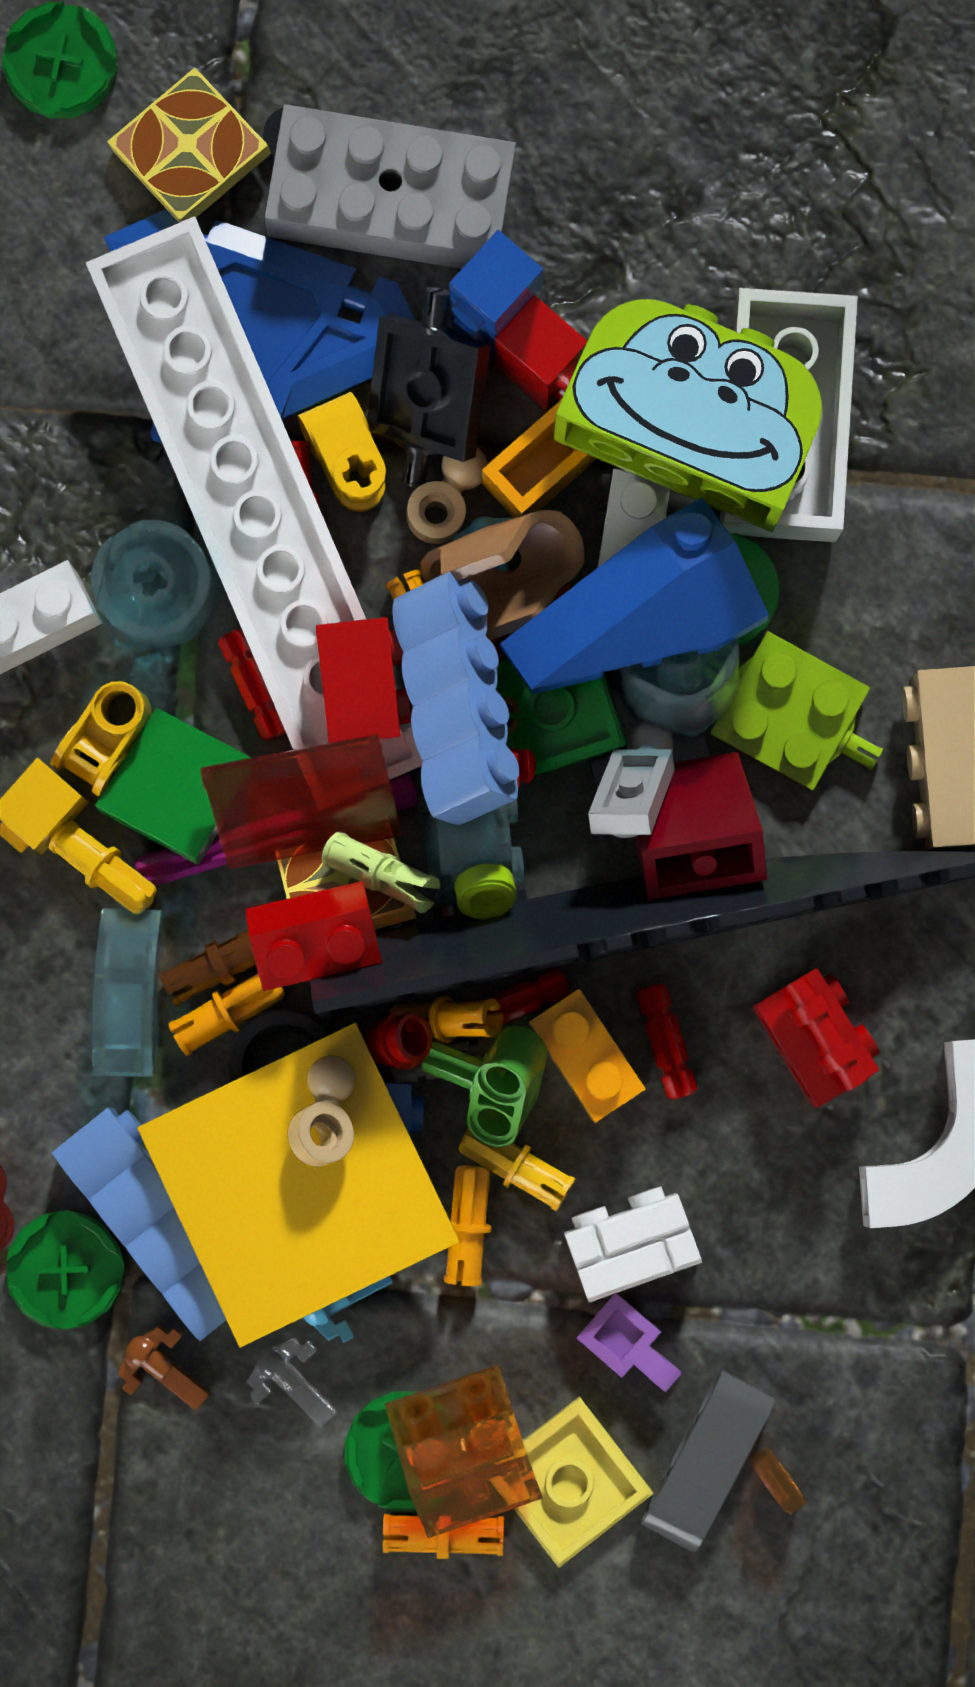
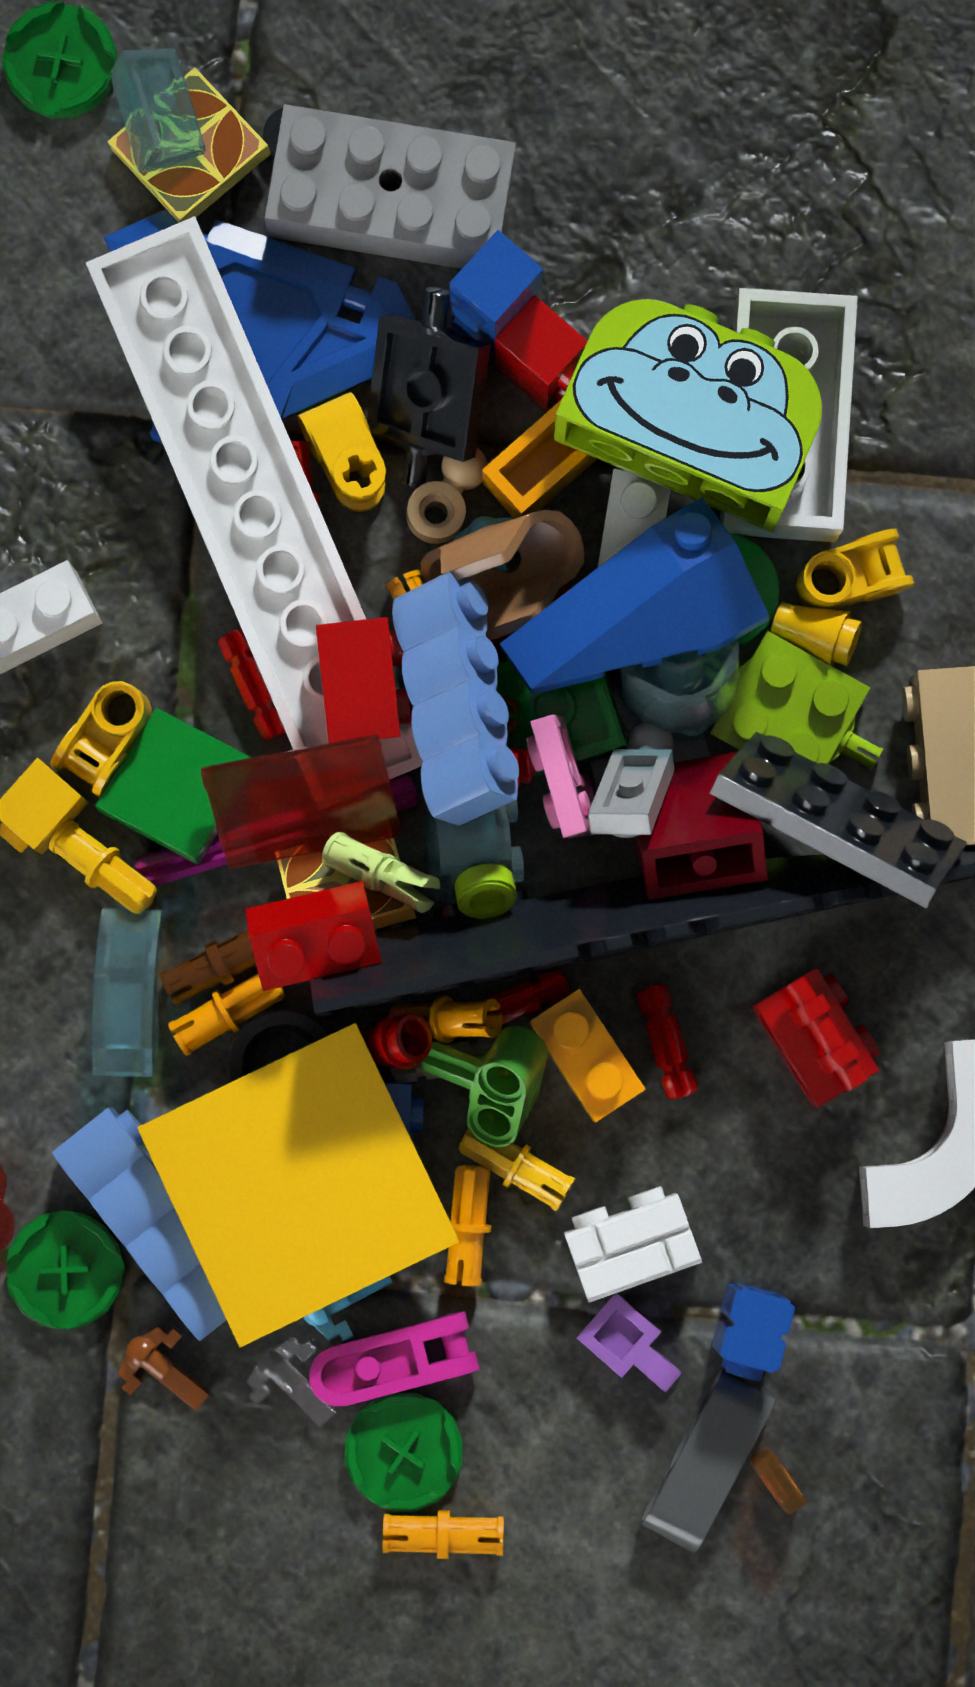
(136, 556): clear light blue brick -> none
(156, 108): none -> clear light blue slope
(330, 1082): tan plate -> none
(391, 1361): none -> dark pink plate
(462, 1451): clear orange slope -> none
(570, 791): none -> bright pink plate
(582, 1482): light yellow tile -> none
(752, 1330): none -> blue brick
(818, 631): none -> yellow cone
(840, 818): none -> black plate
(865, 572): none -> yellow piece

